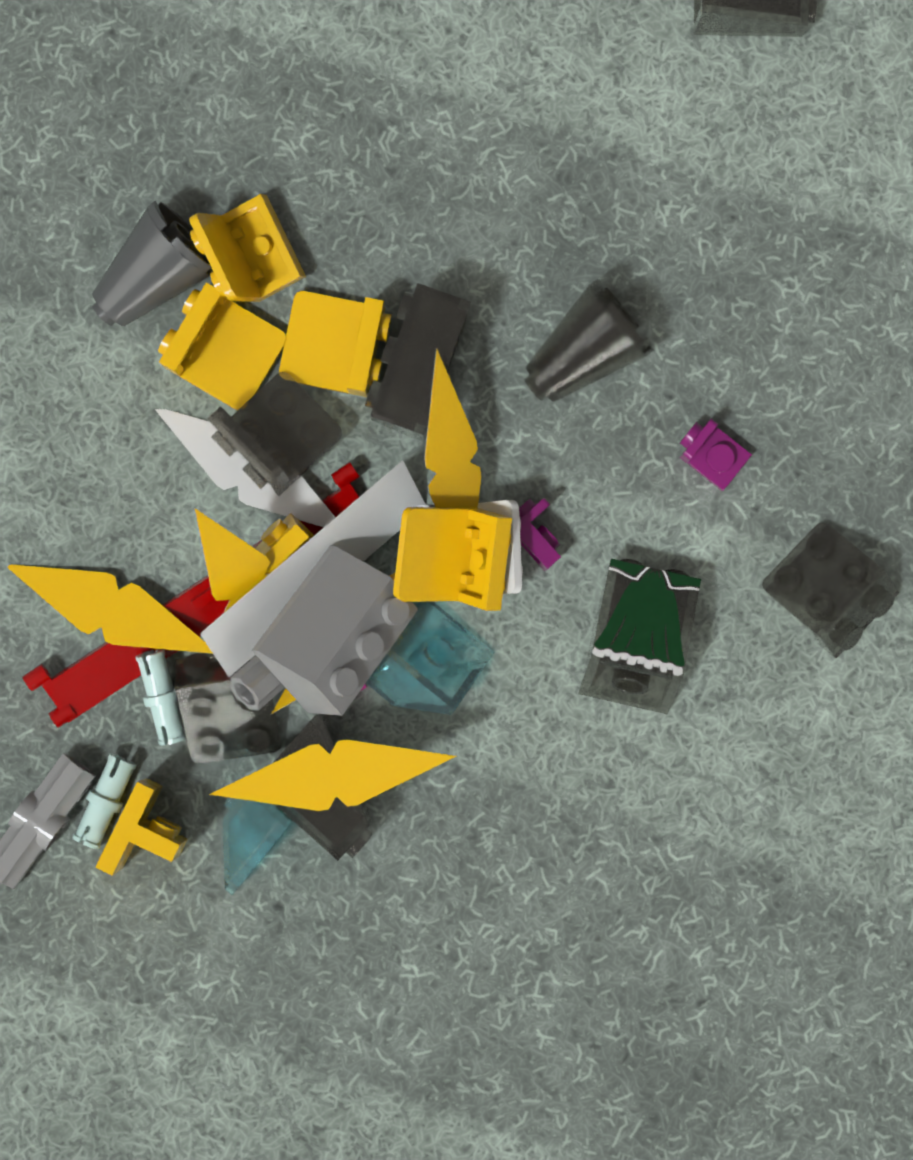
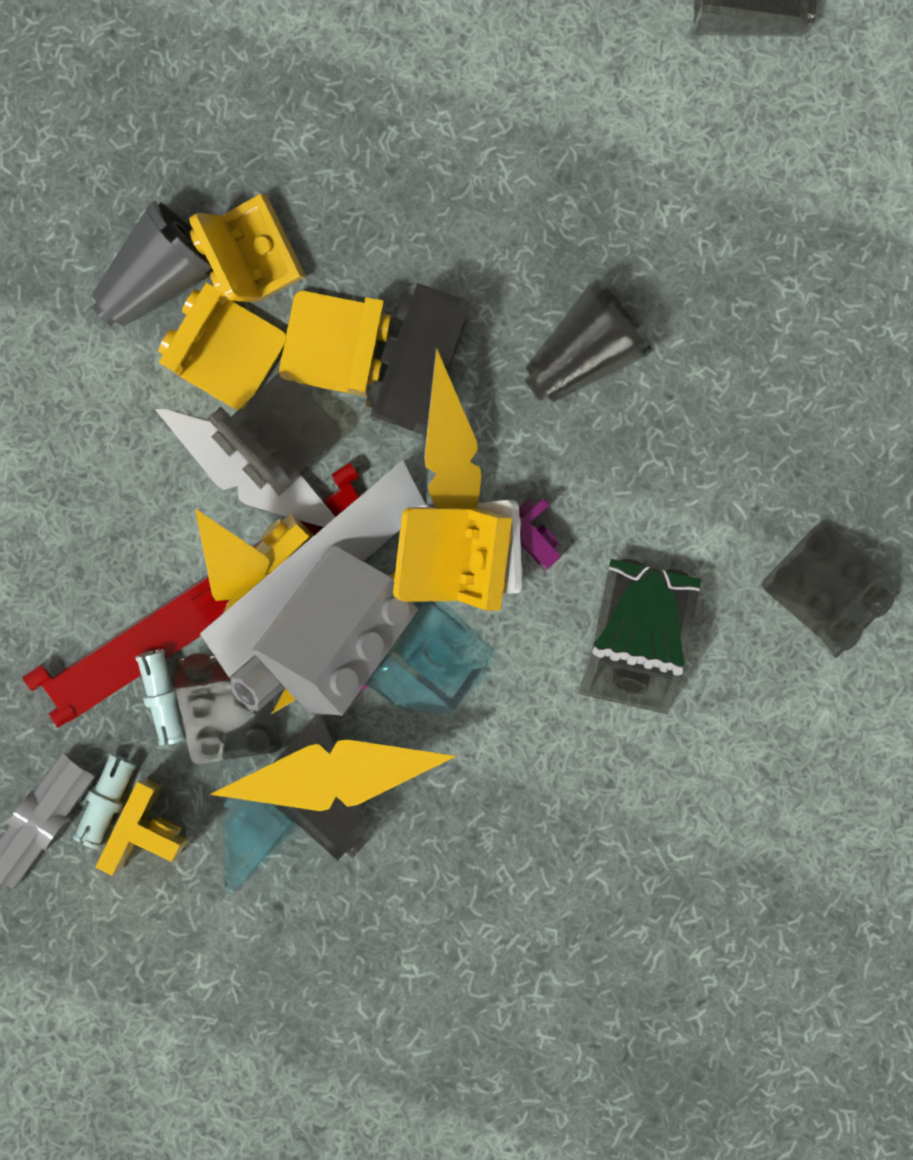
(125, 614): yellow sticker -> none
(713, 454): magenta bracket -> none

